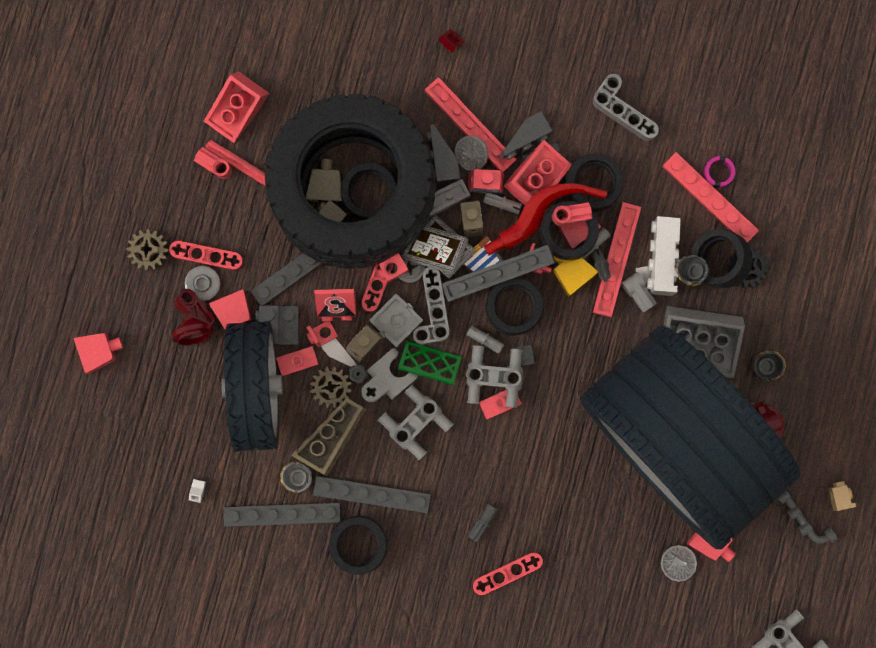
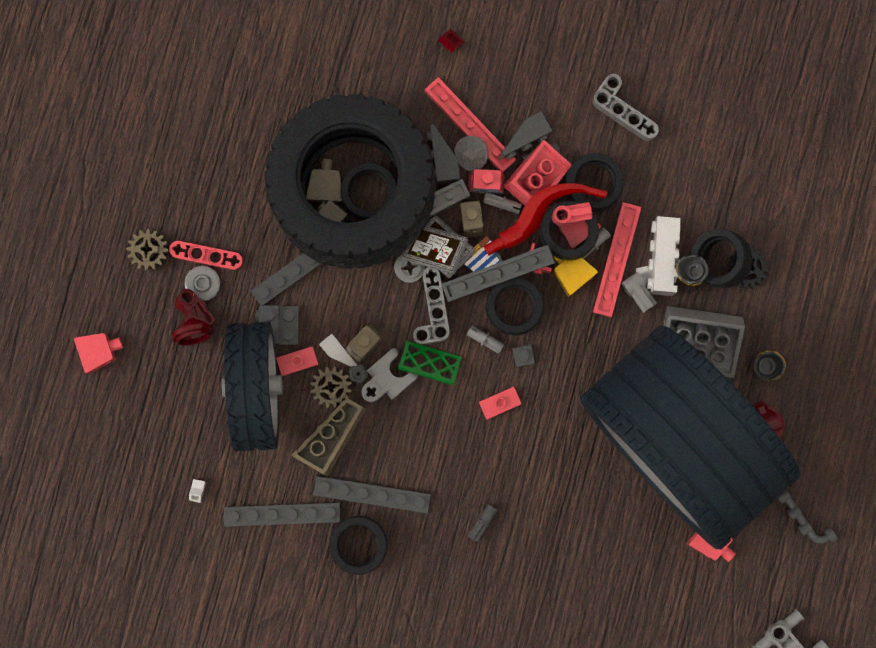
(212, 163): coral piece -> none
(232, 309): coral torso -> none
(236, 106): coral slope -> none
(236, 161): coral axle -> none
(296, 477): light grey hair -> none
(314, 334): coral bracket -> none
(335, 304): coral slope -> none
(375, 276): coral beam -> none
(396, 320): light grey plate -> none
(397, 260): coral brick -> none
(415, 422): light grey piece -> none
(494, 376): light grey piece -> none
(506, 570): coral beam -> none
(601, 265): dark grey axle -> none
(678, 563): light grey wheel -> none
(709, 197): coral plate -> none
(728, 162): dark pink piece -> none
(841, 496): tan brick -> none

